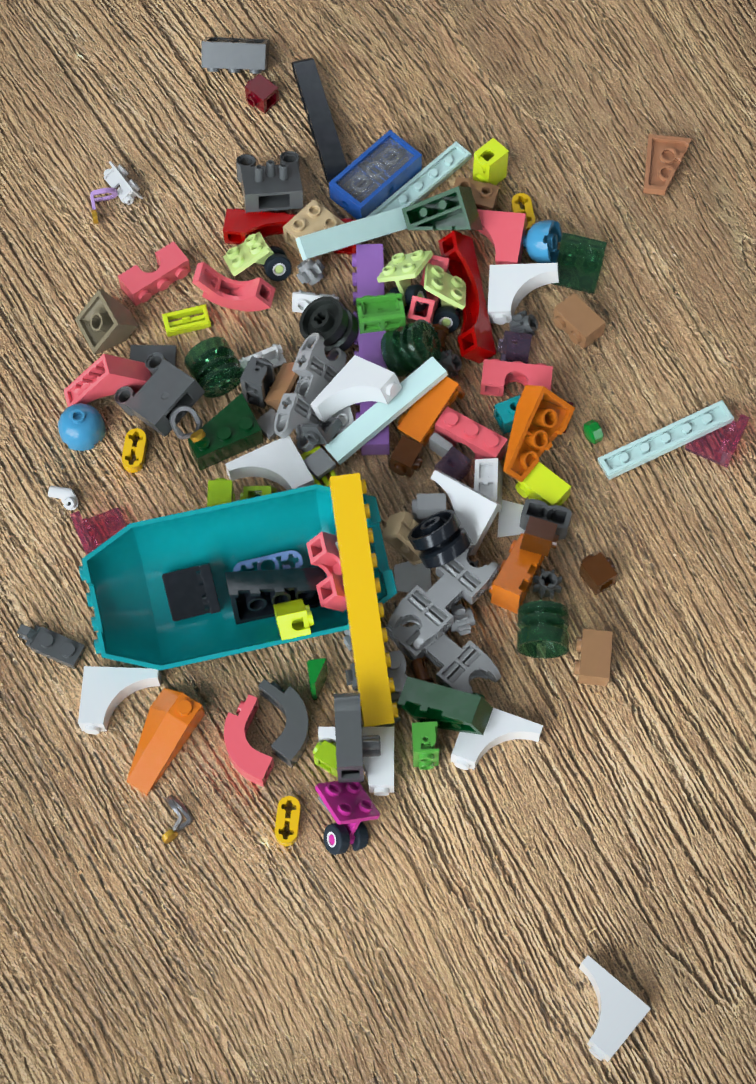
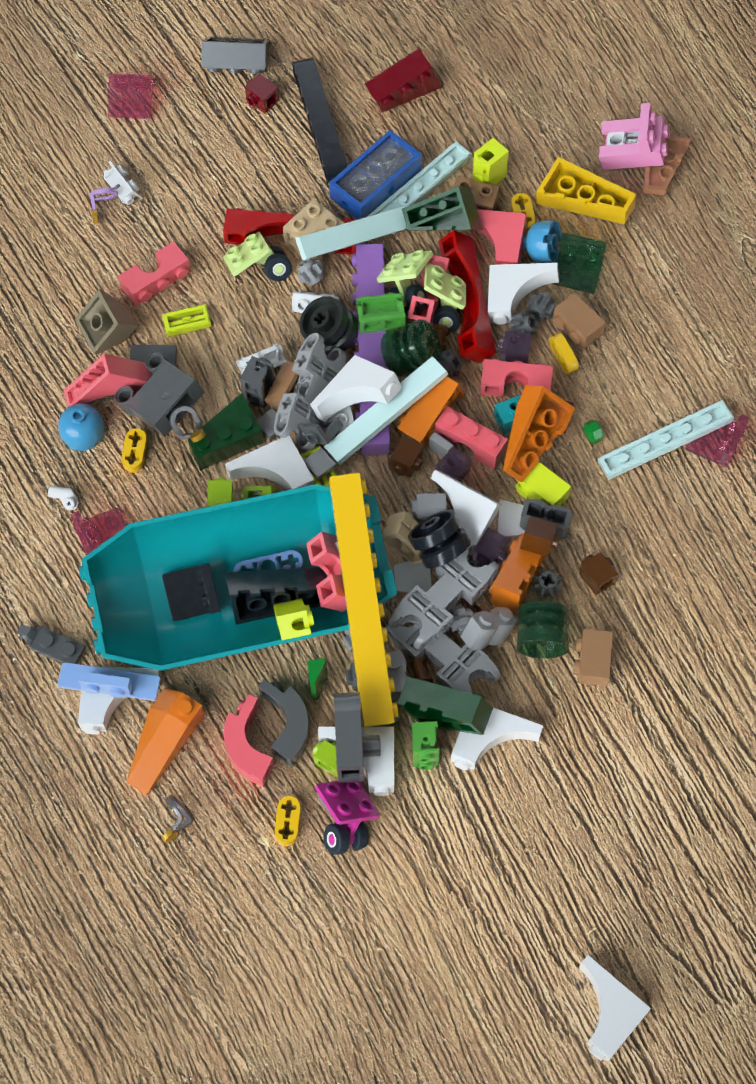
(109, 681): none -> light blue bracket
(130, 96): none -> clear pink bracket
(214, 366): clear green wheel -> none
(233, 294): coral arch -> none
(271, 185): dark grey piece -> none
(403, 81): none -> dark red wedge
(488, 628): none -> light grey brick
(489, 478): white hinge -> none
(491, 548): none -> clear purple brick
(541, 306): none -> dark grey gear
(563, 353): none -> yellow beam
(584, 193): none -> yellow wedge
(635, 141): none -> bright pink brick

